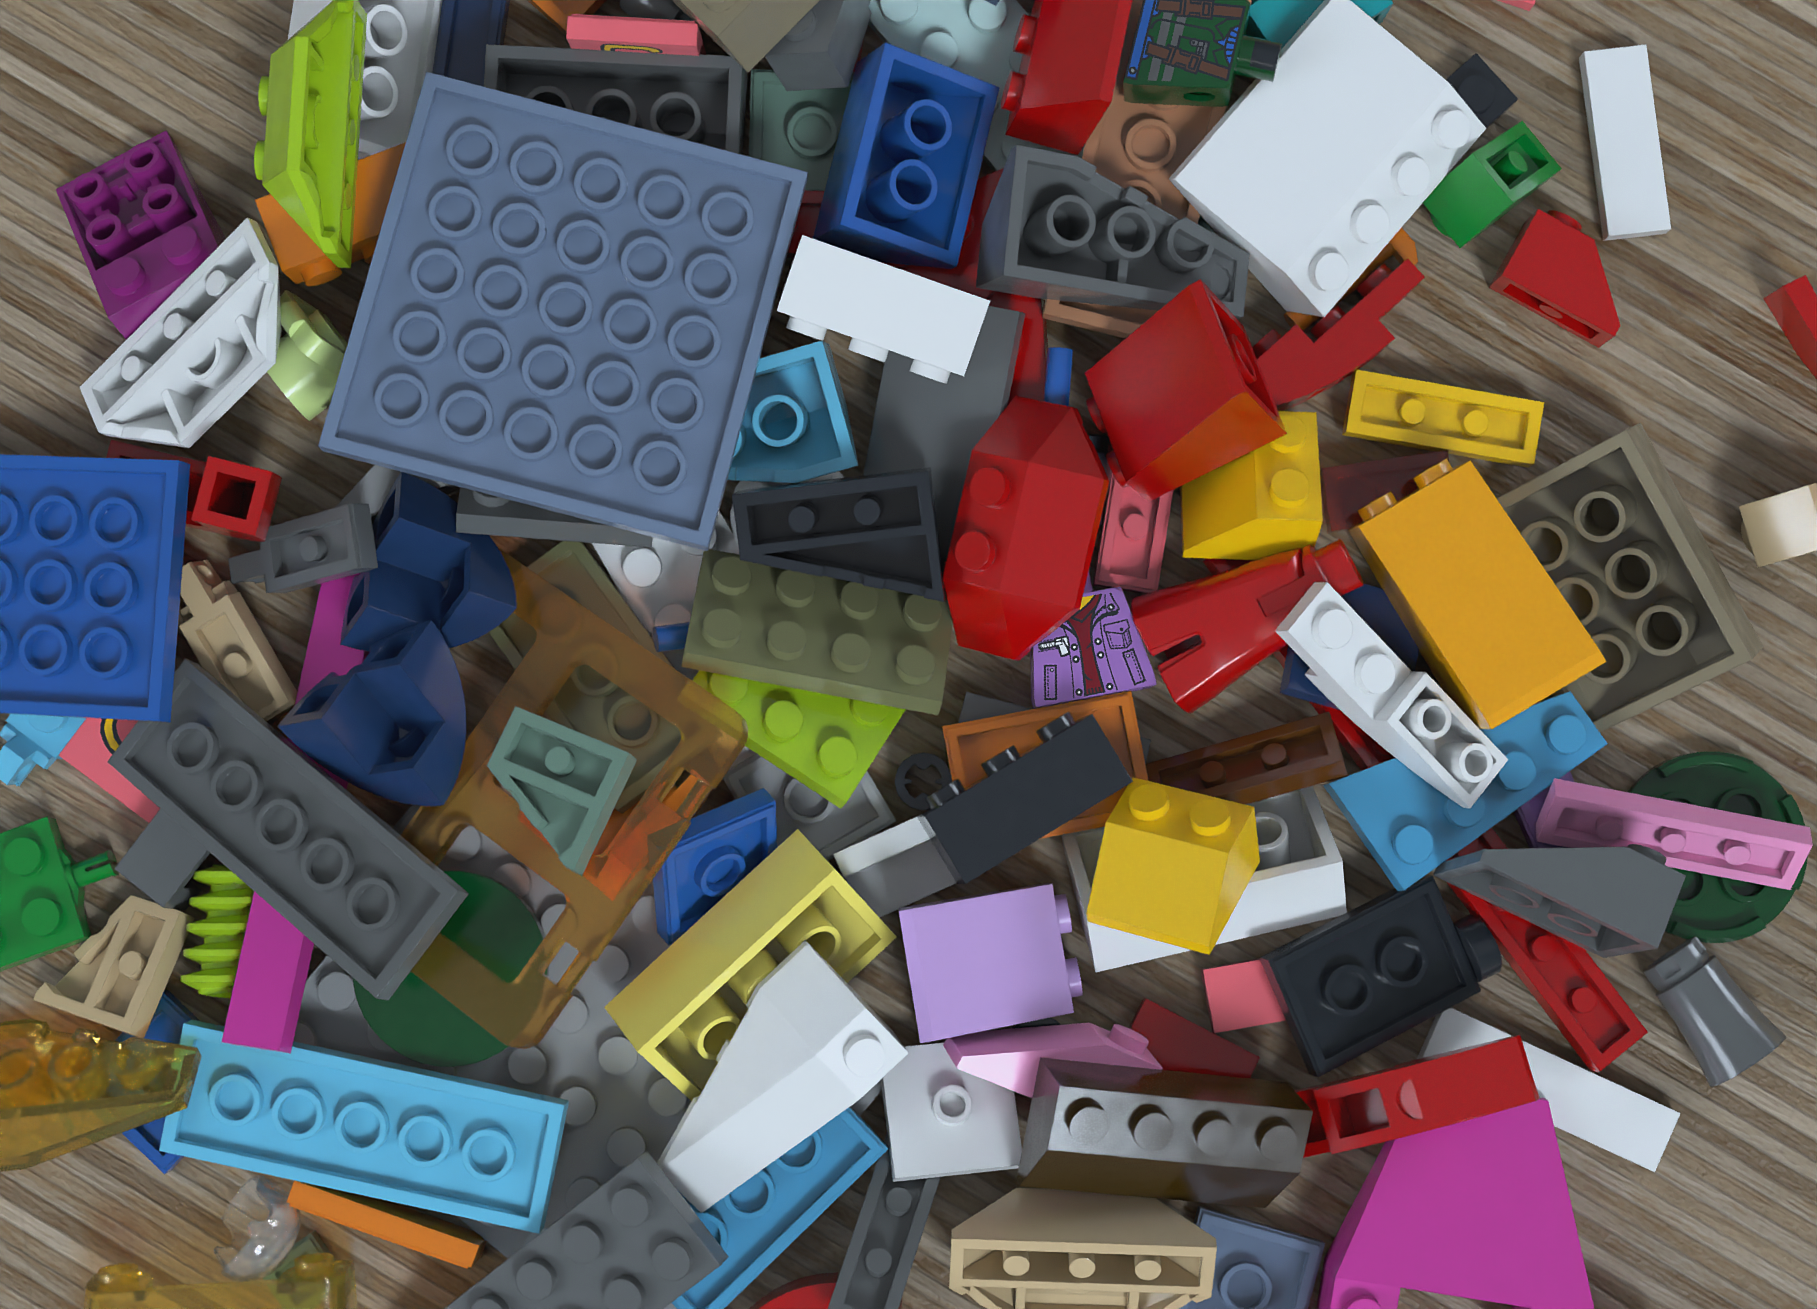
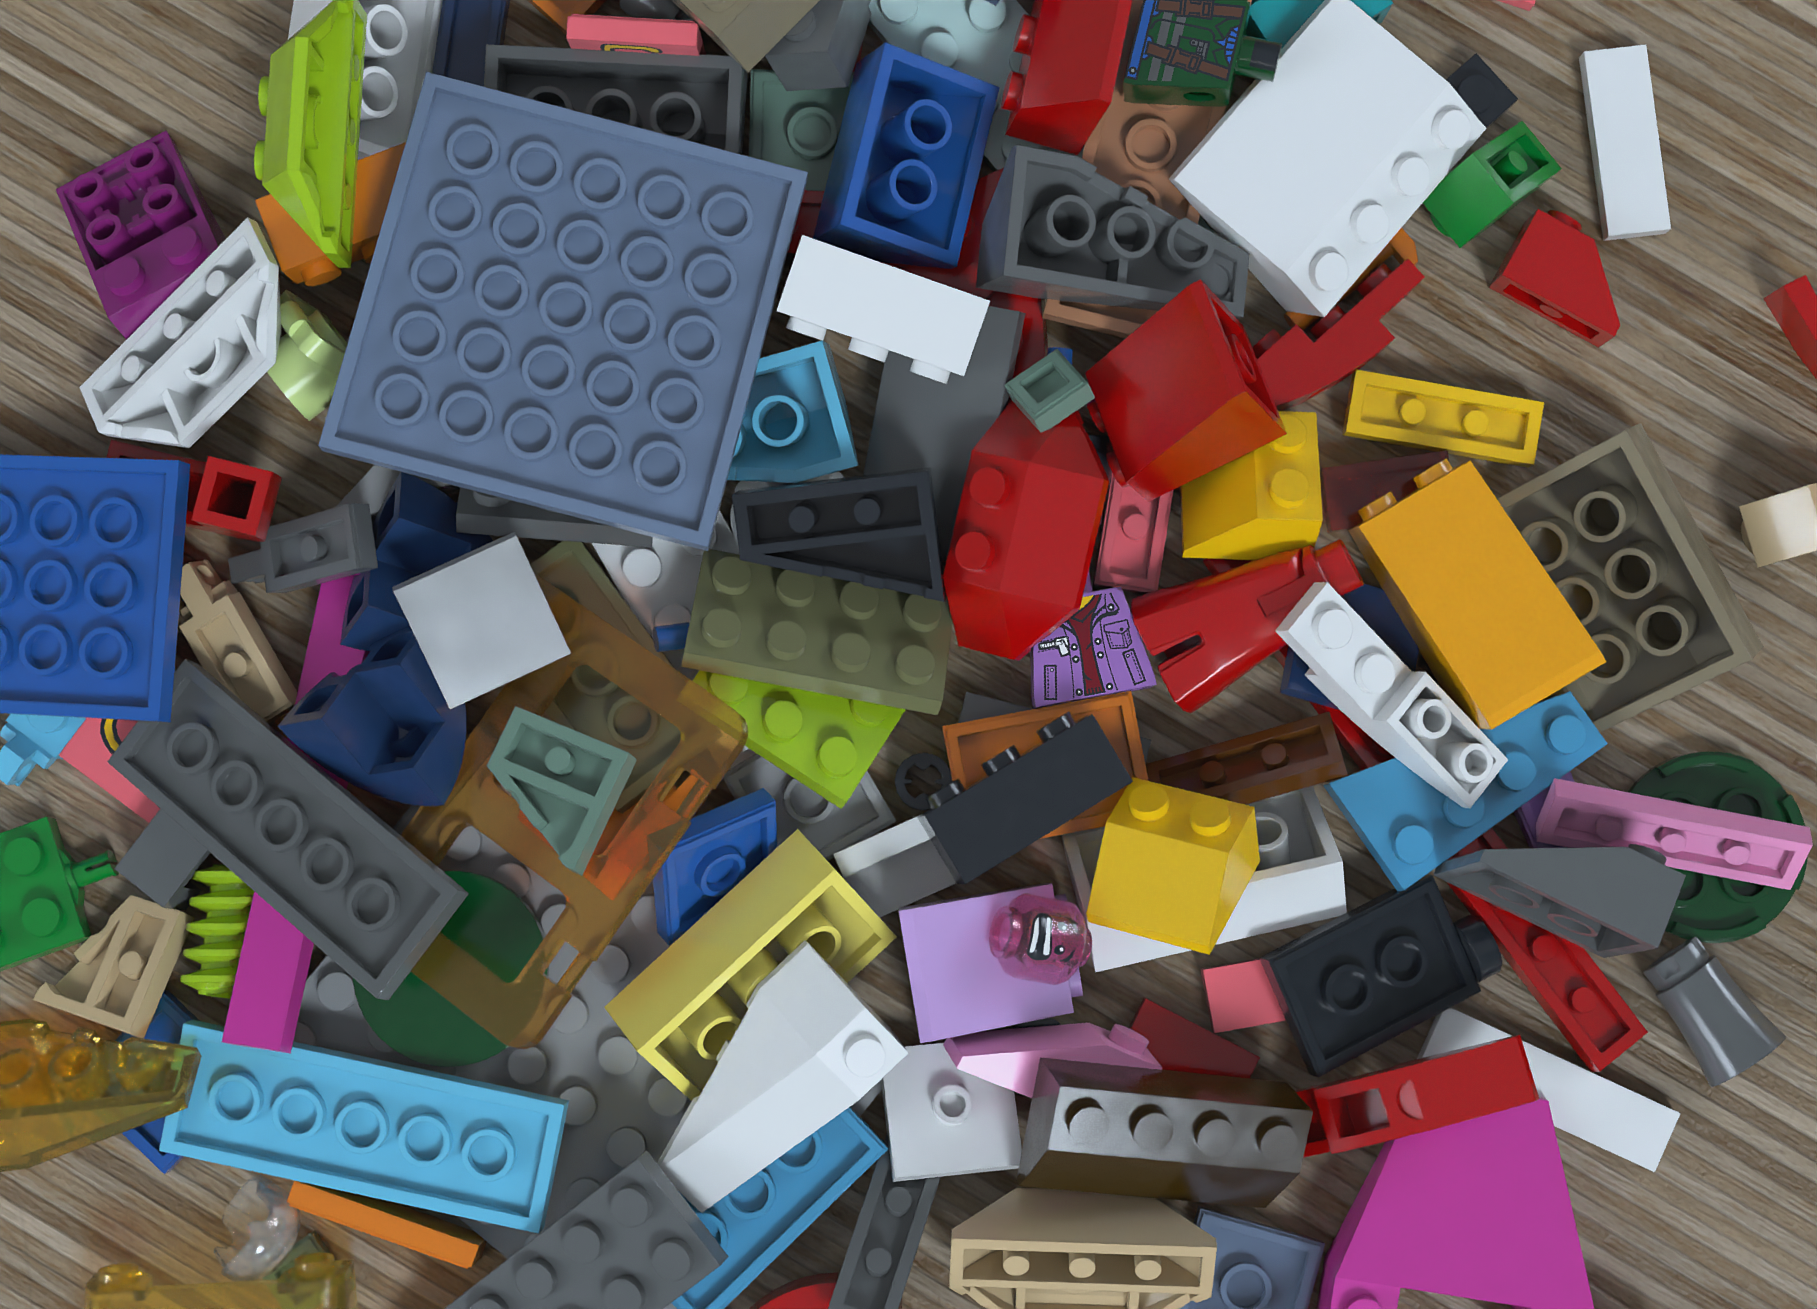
(481, 620): none -> light grey tile
(1040, 939): none -> clear pink head
(1049, 391): none -> sand green tile

